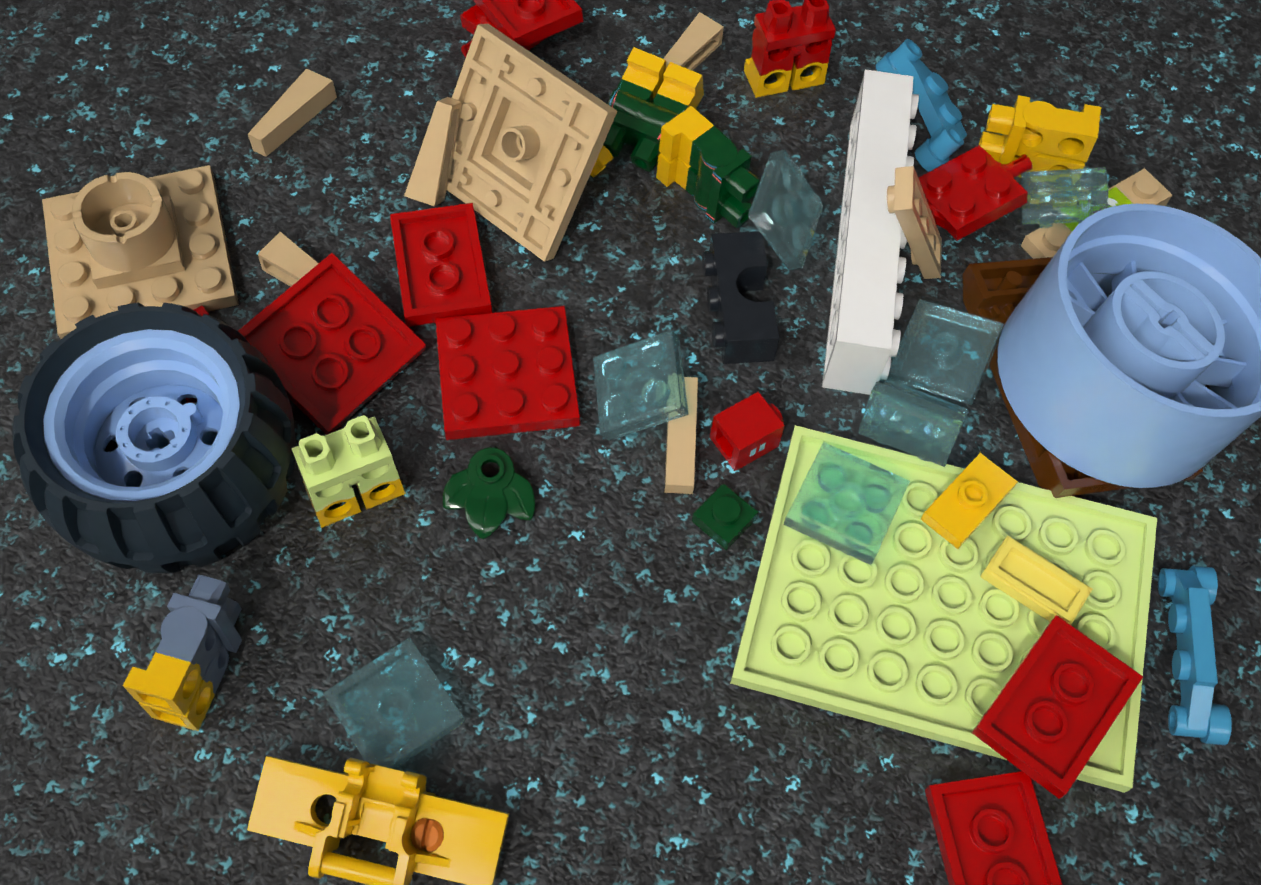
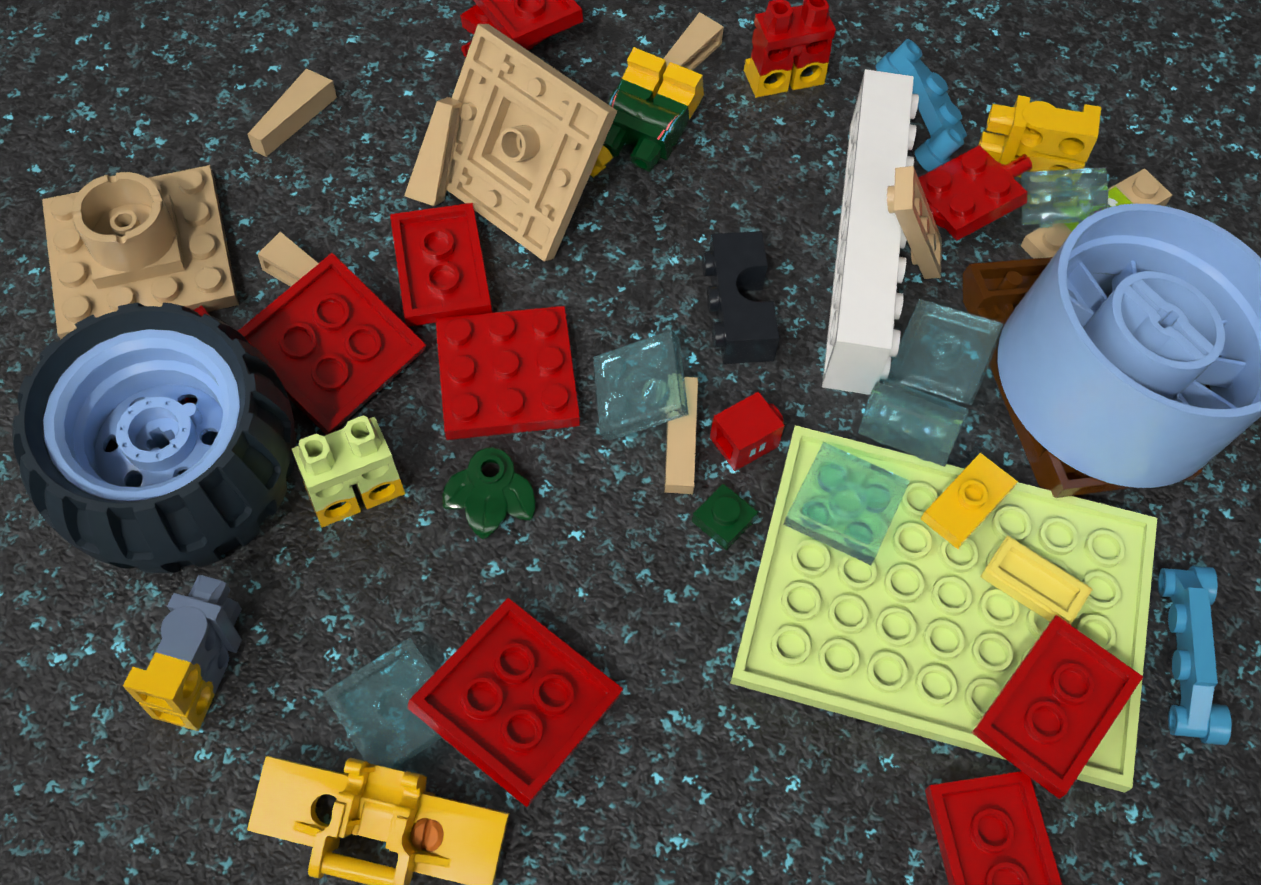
(515, 701): none -> red plate
(707, 167): dark green hips -> none
(786, 209): clear light blue plate -> none

